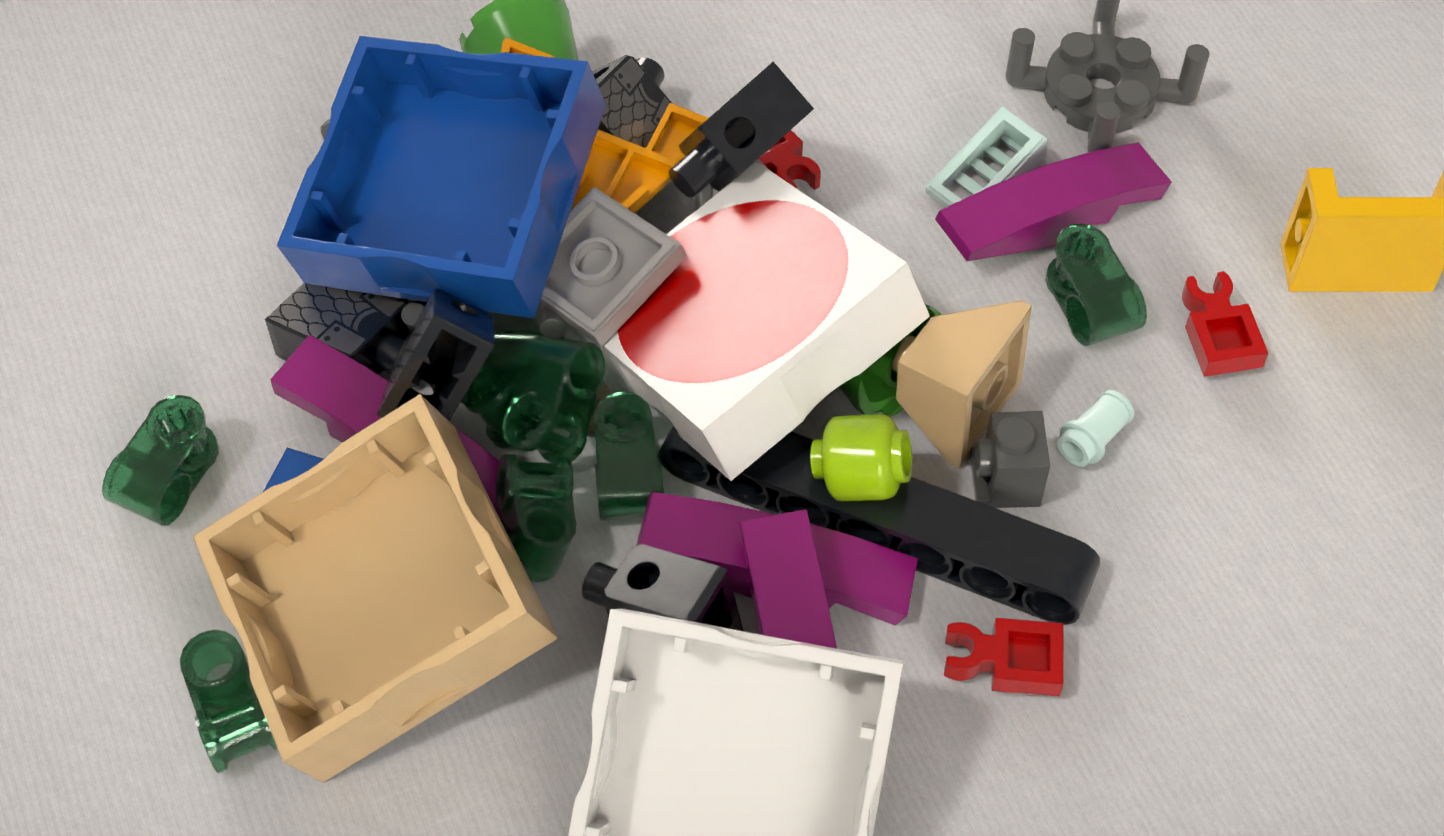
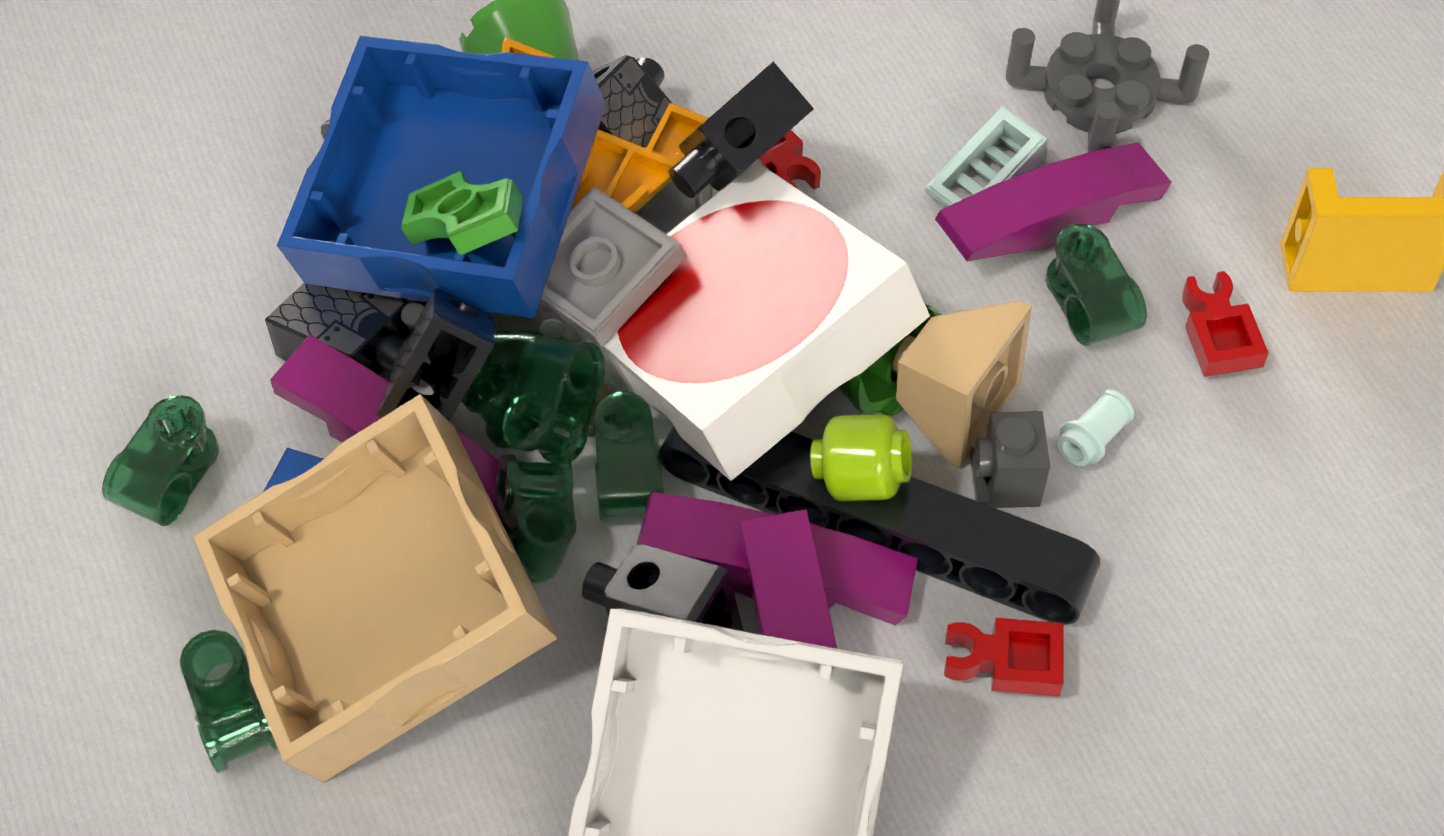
(463, 212): none -> bright green tile

